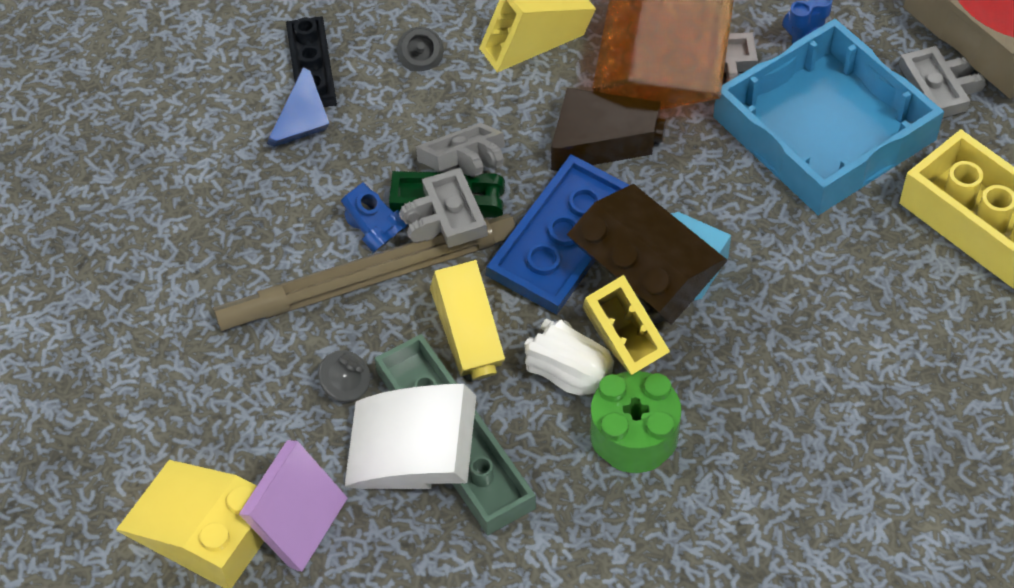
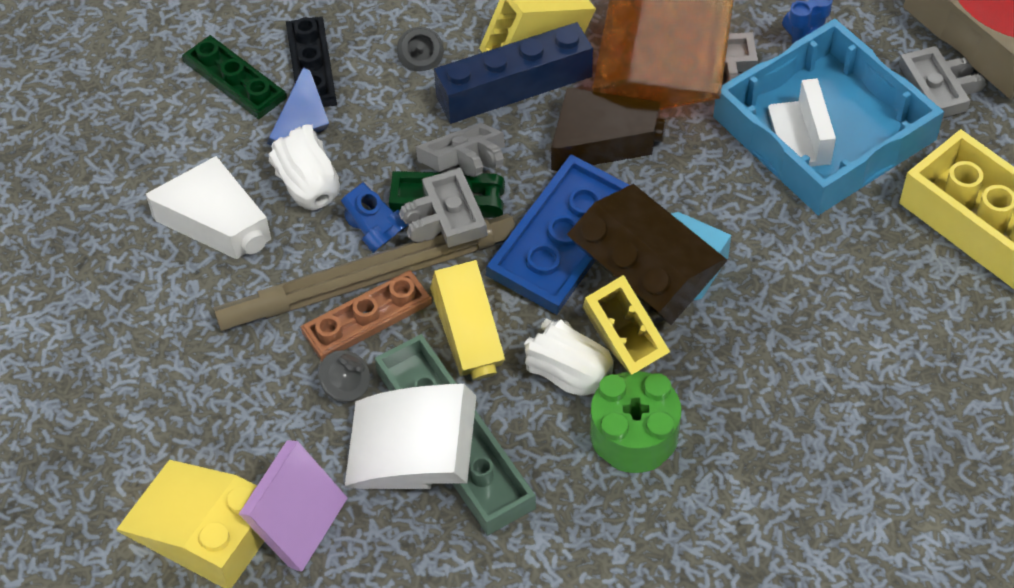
(211, 209): none -> white slope
(234, 77): none -> dark green tile
(305, 168): none -> white piece
(349, 324): none -> nougat tile
(513, 72): none -> dark blue brick
(805, 124): none -> white panel

